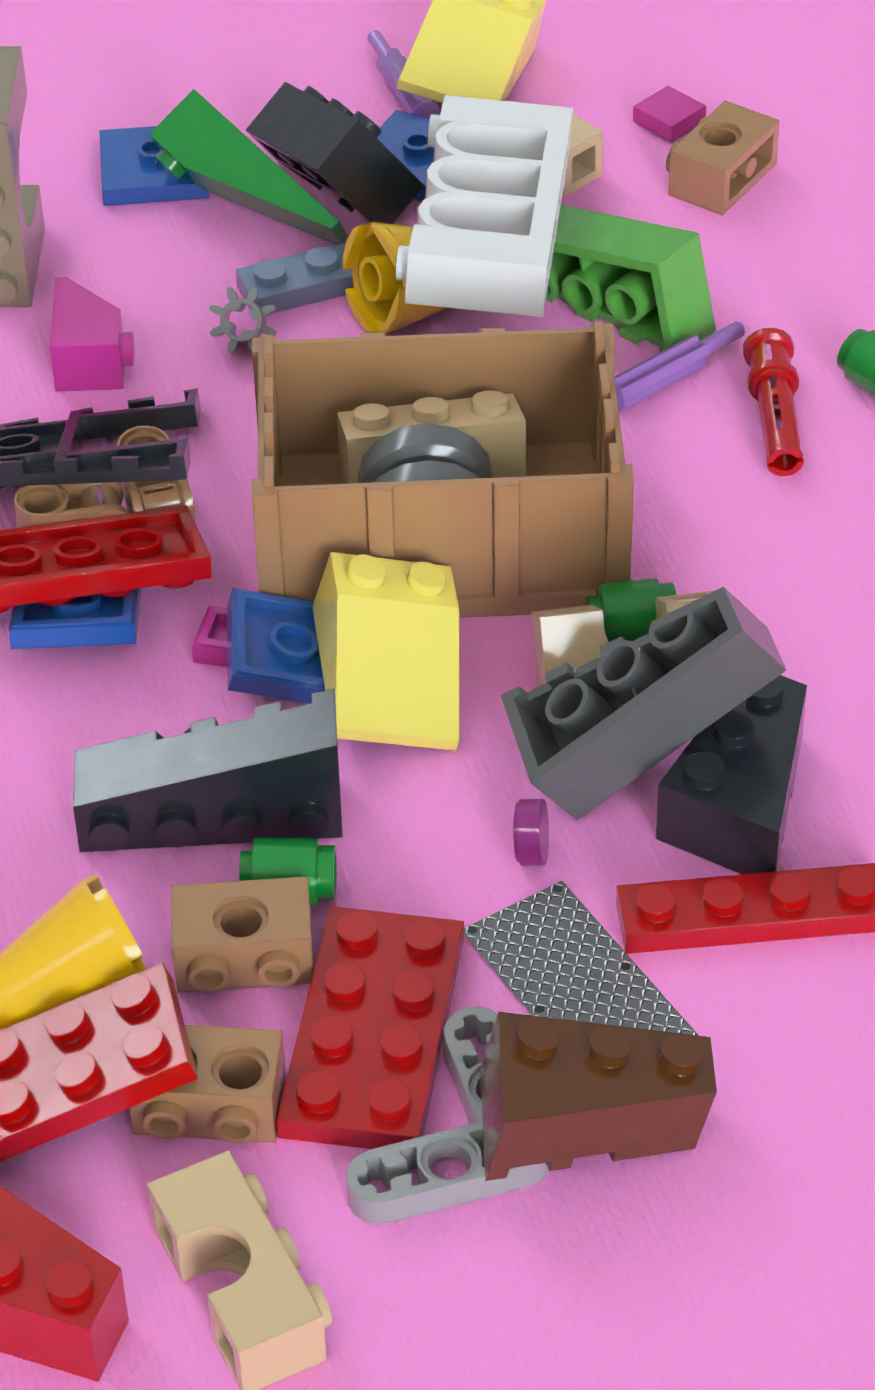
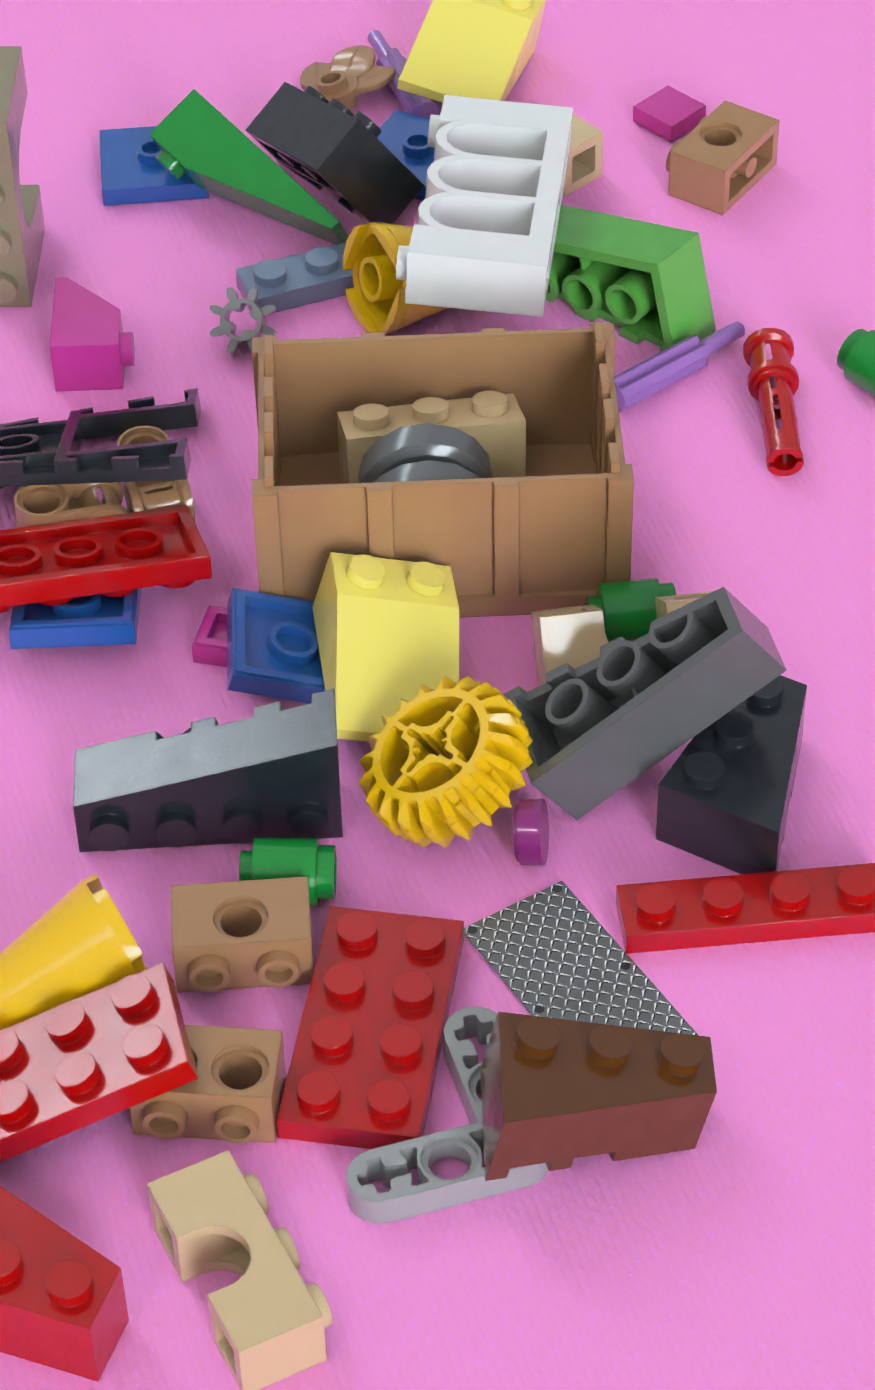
(347, 75): none -> medium nougat plate
(446, 762): none -> yellow gear

